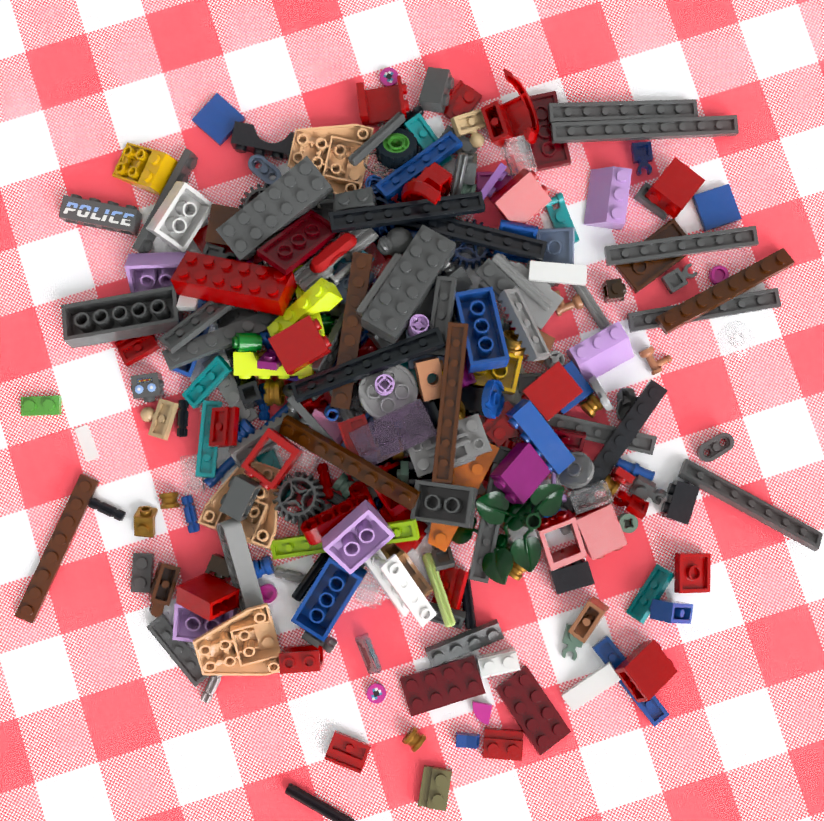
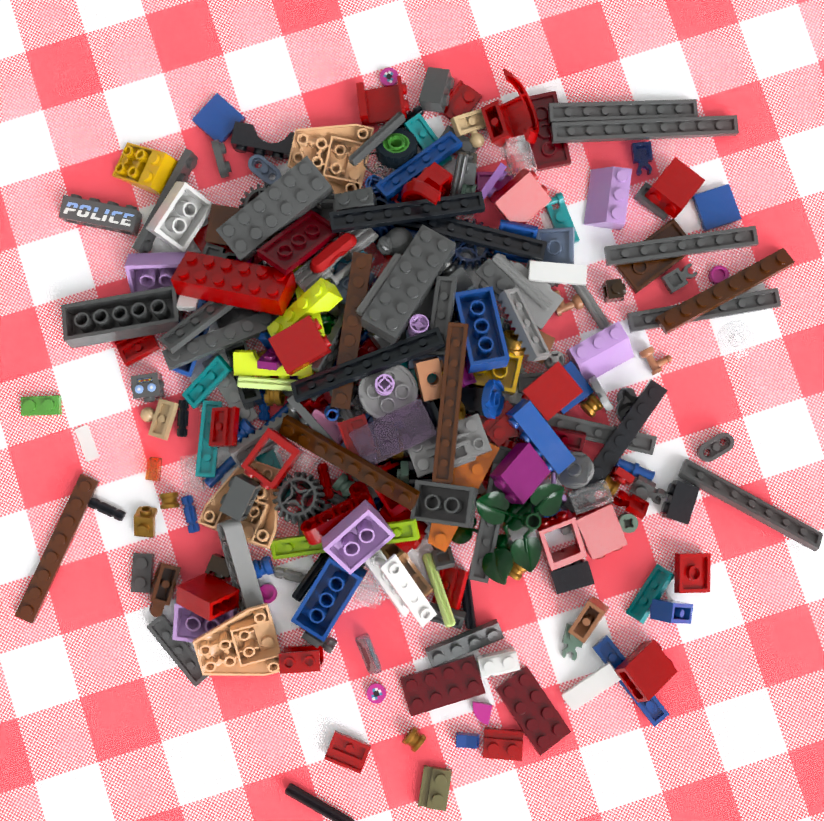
(154, 469): none -> clear orange piece
(210, 688): light grey axle -> none
(219, 150): none -> dark grey plate
(247, 342): green brick -> none
(264, 383): none -> yellowish green axle

